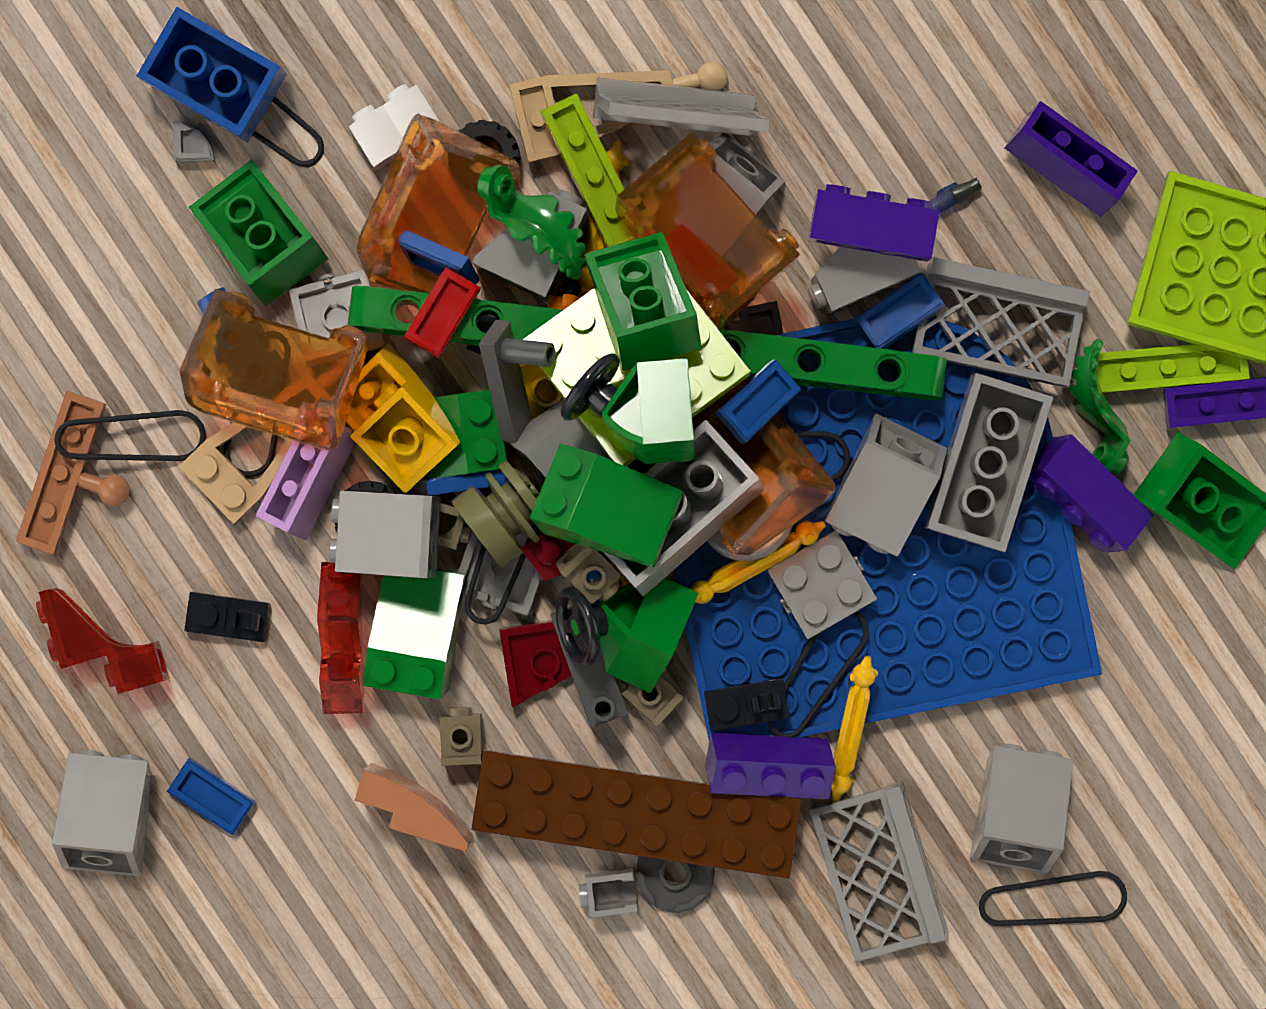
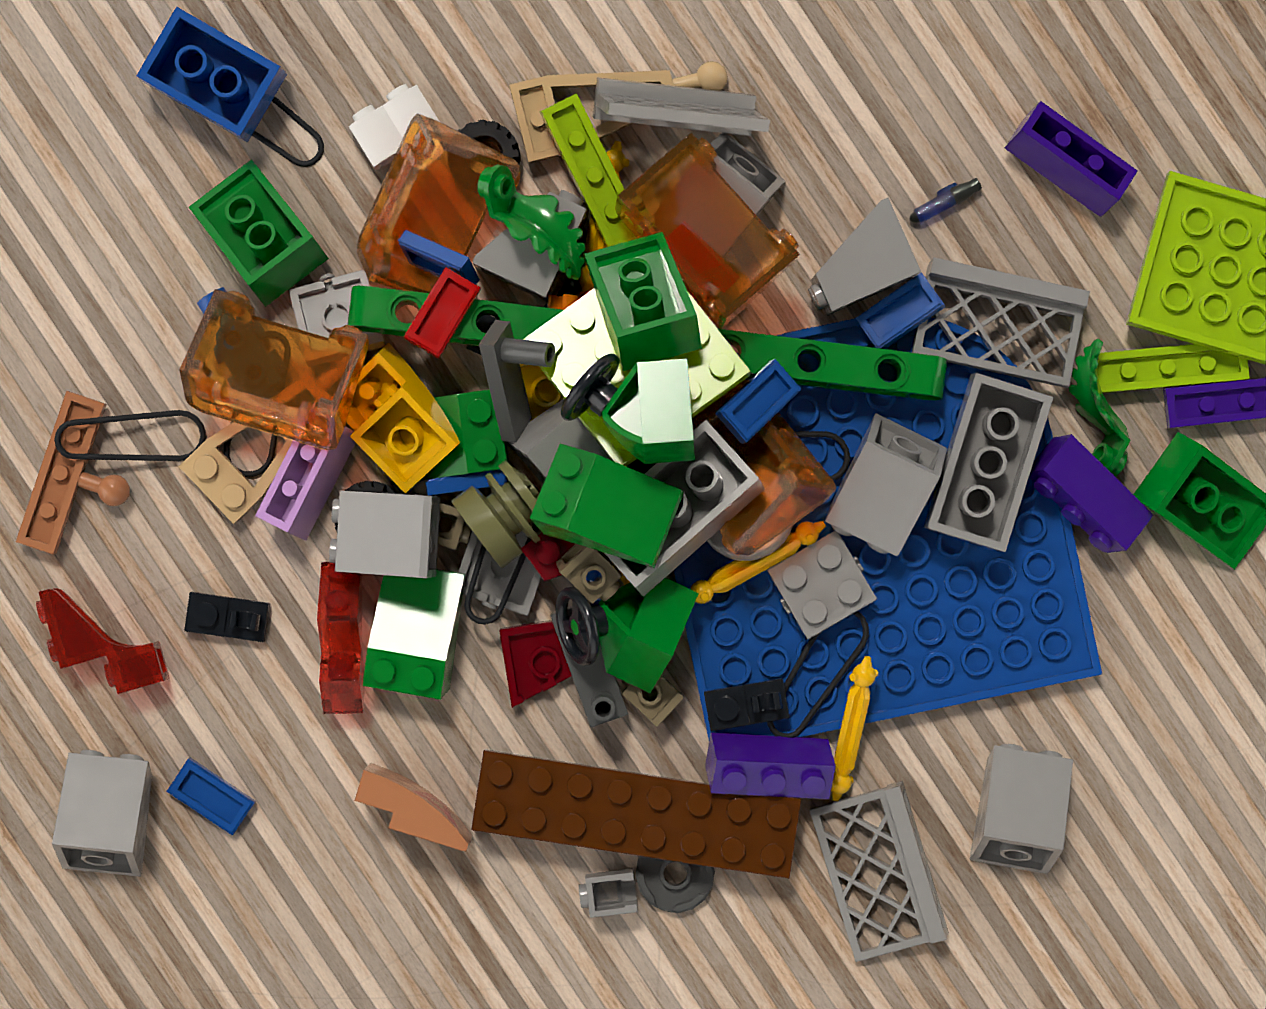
(191, 144): light grey tile -> none
(468, 752): dark tan brick -> none
(759, 319): black plate -> none
(874, 223): dark purple brick -> none
(1054, 920): black piece -> none

